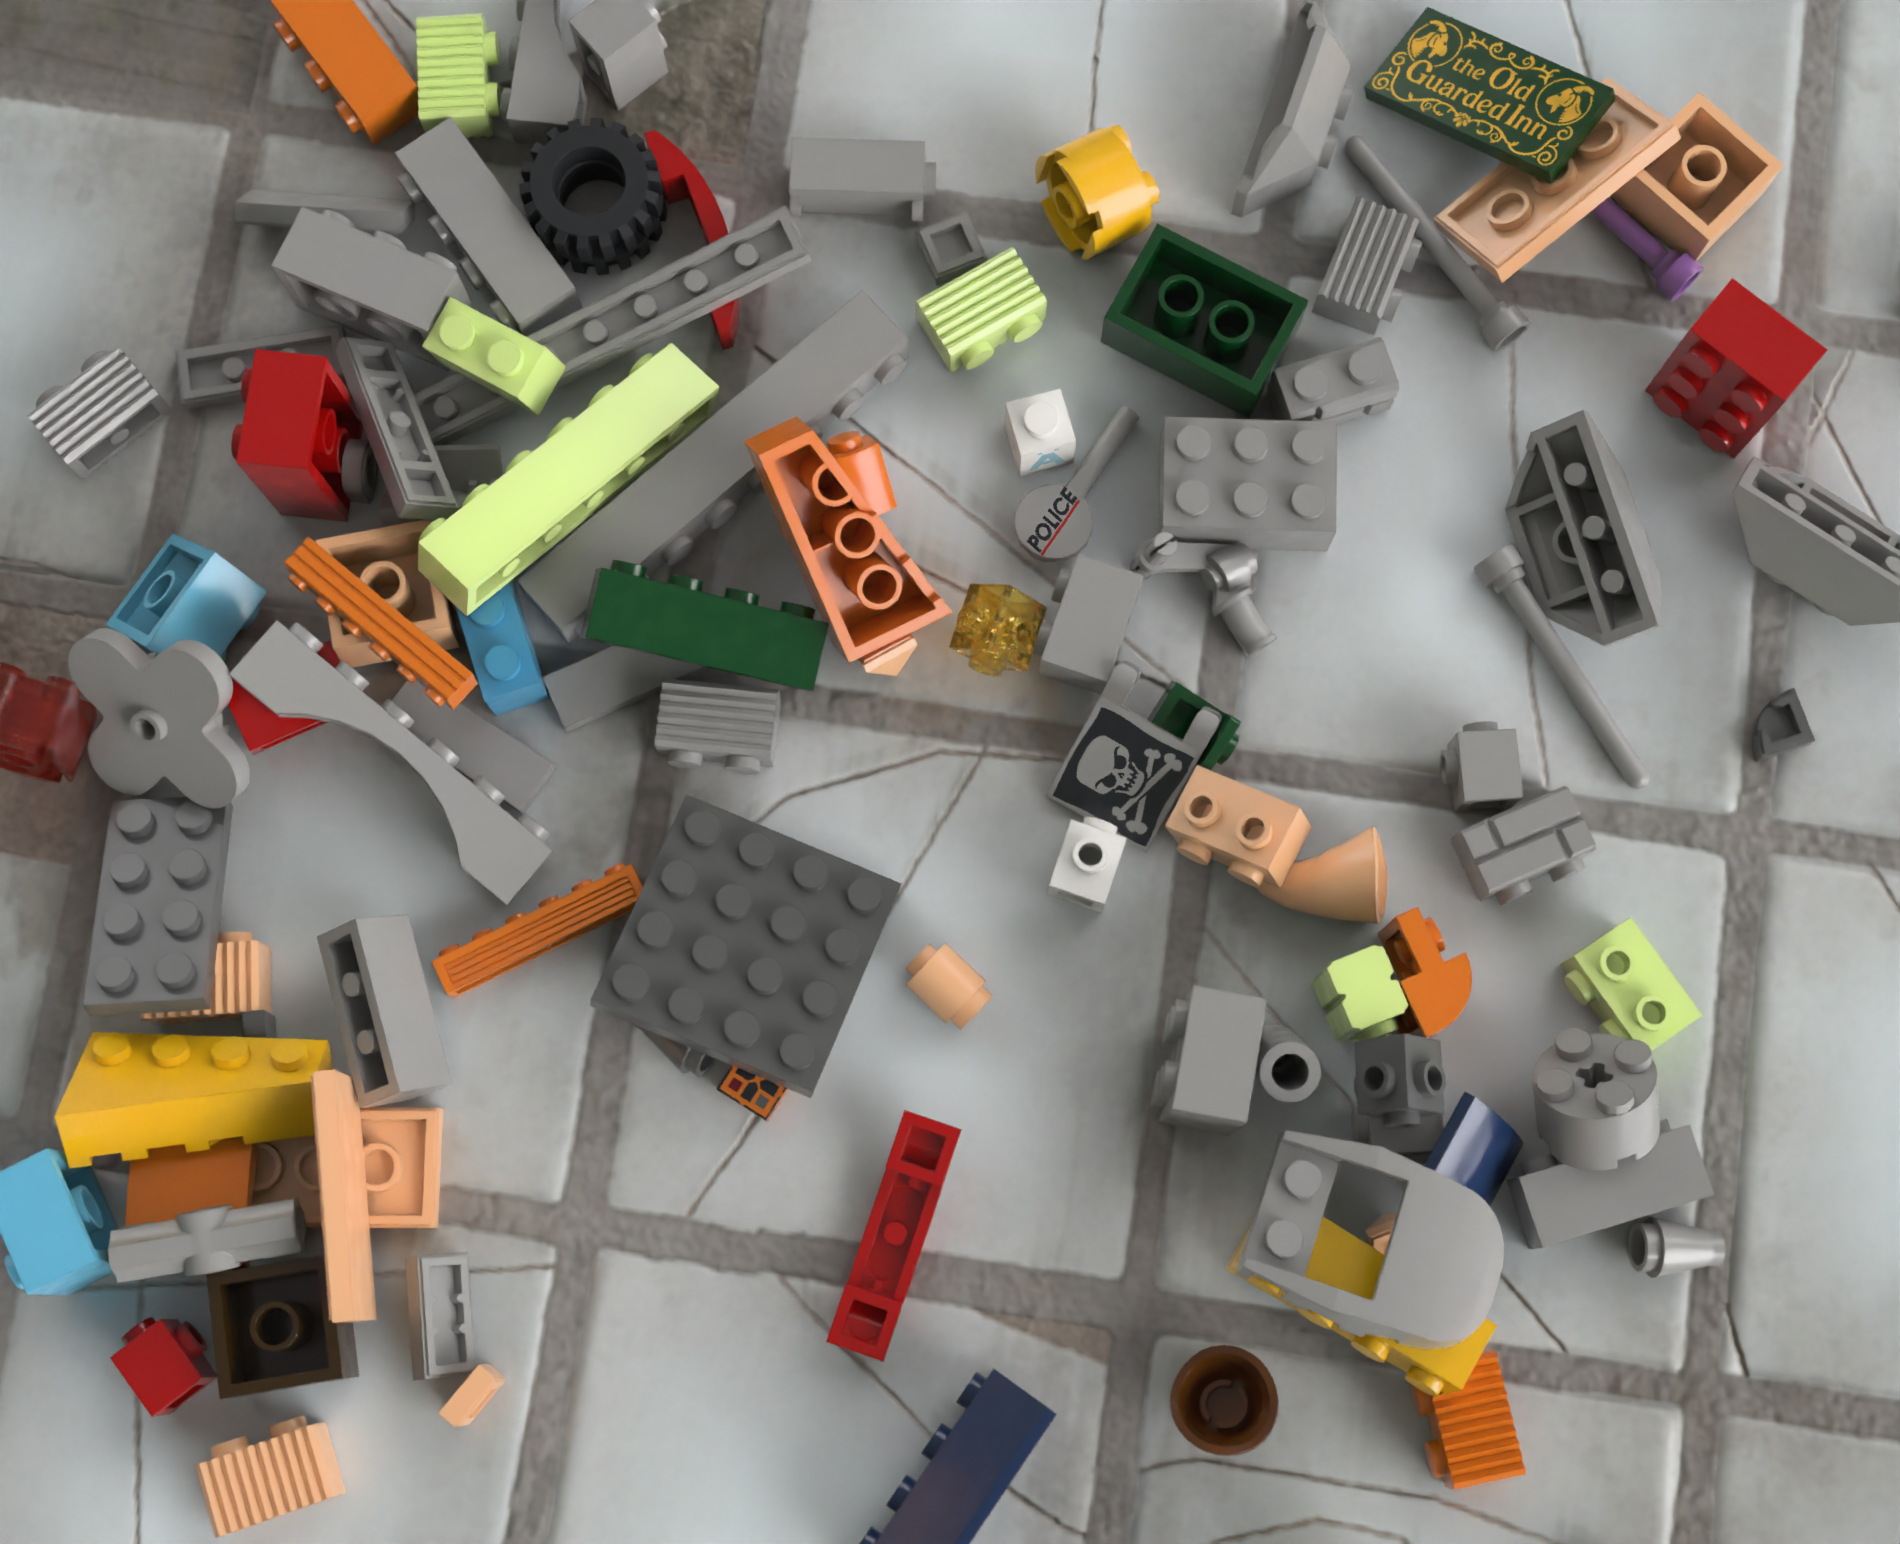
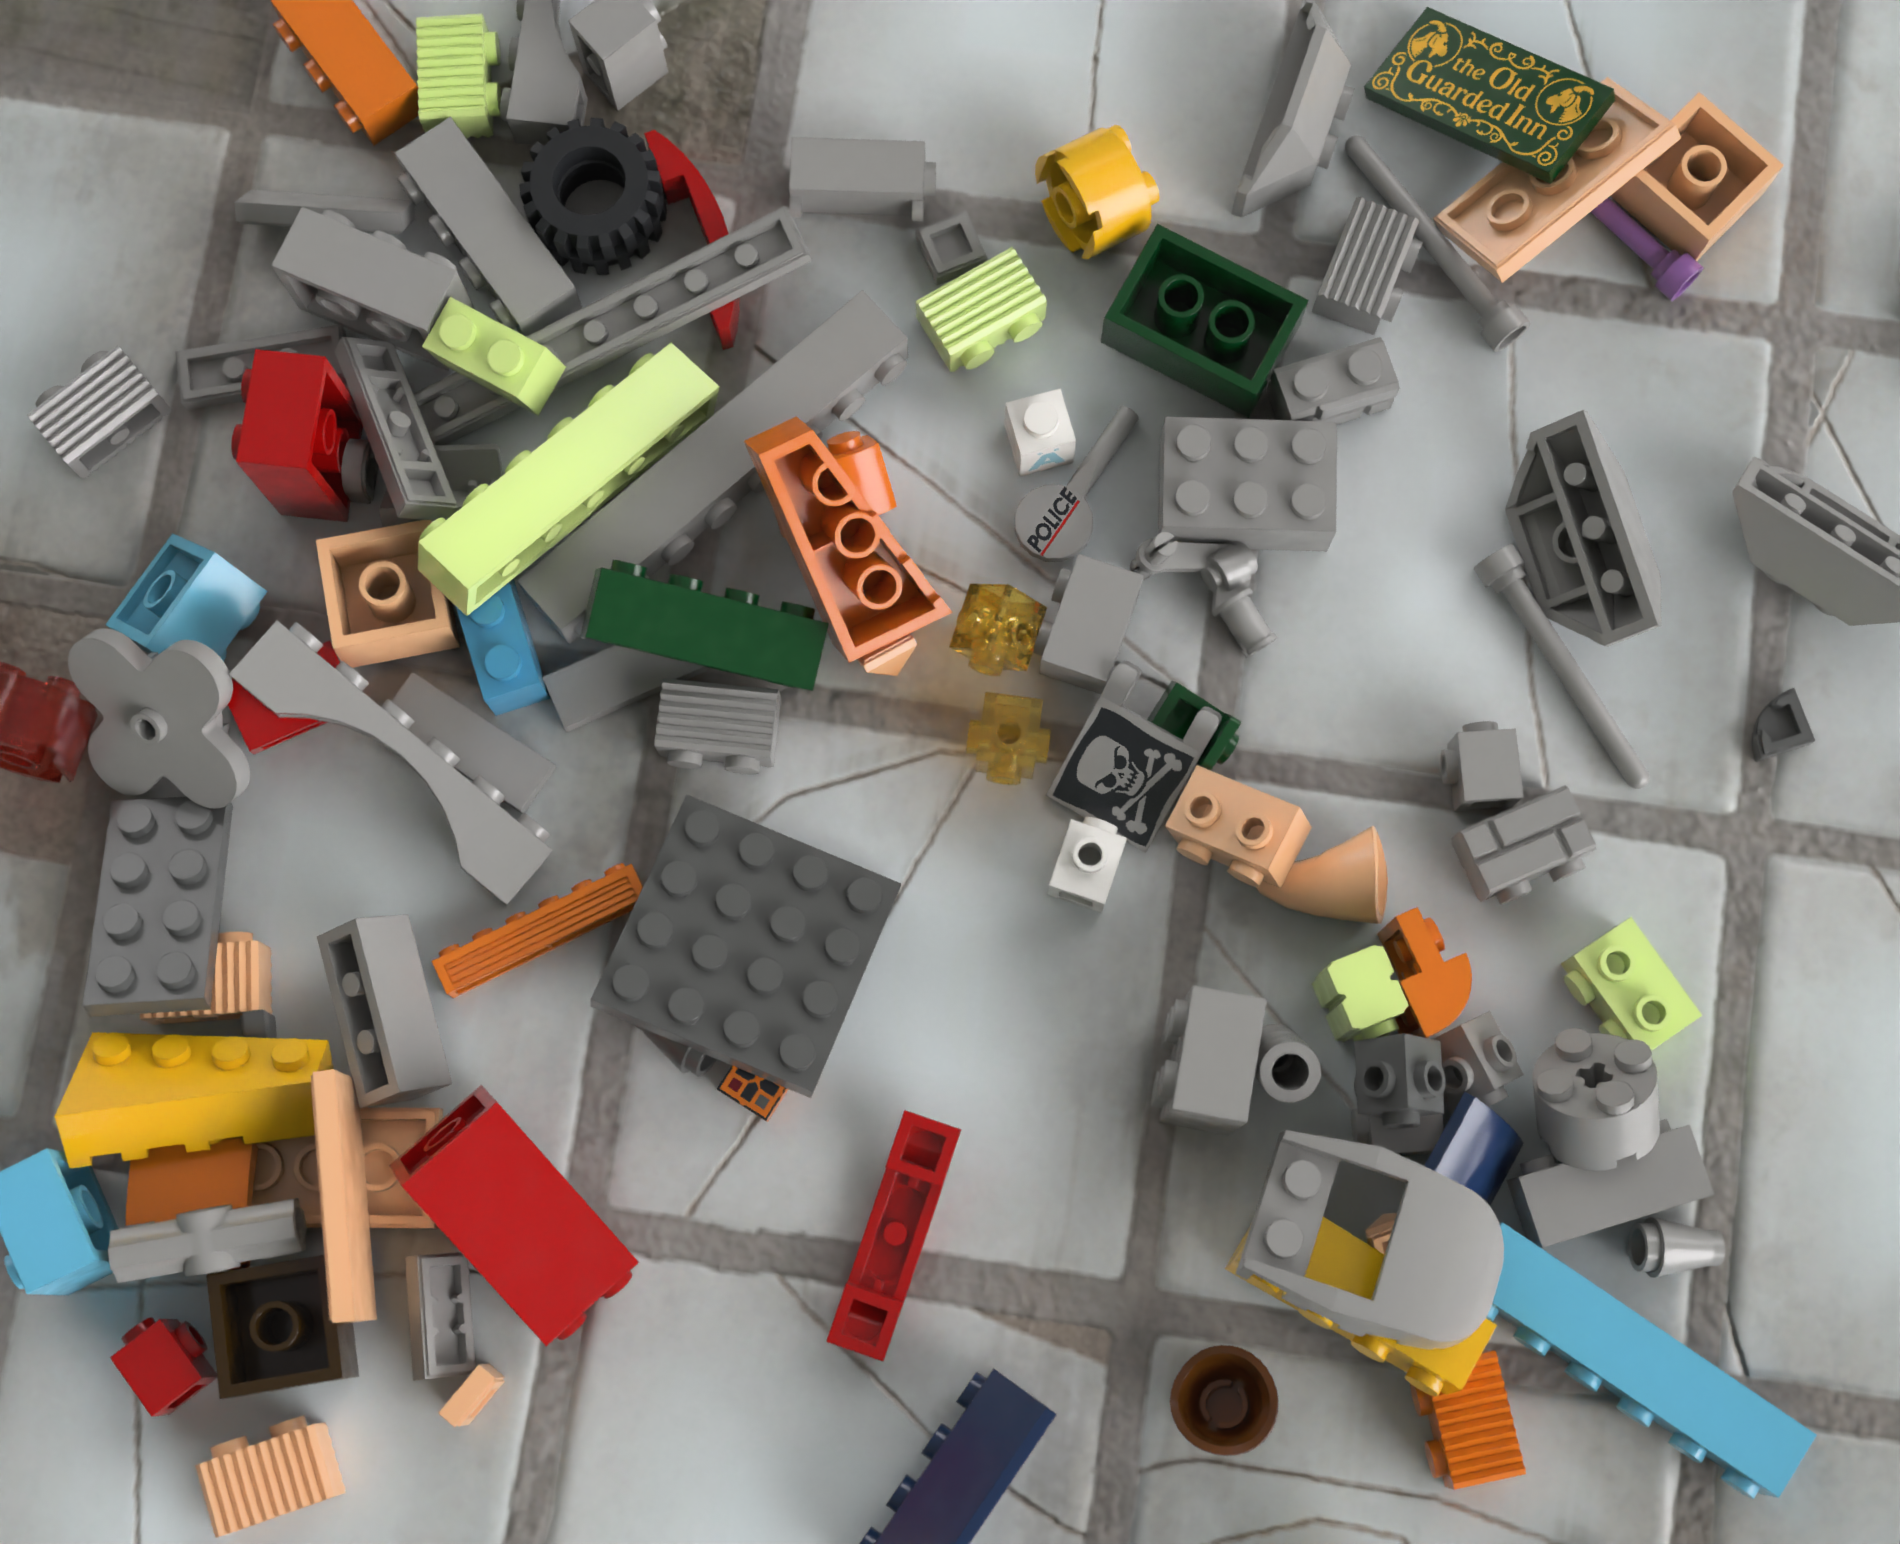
(380, 623): orange piece -> none
(514, 1216): none -> red slope
(947, 984): light nougat brick -> none
(1011, 719): none -> clear yellow brick
(1477, 1061): none -> light grey brick
(1646, 1370): none -> medium azure brick
(1734, 369): red brick -> none

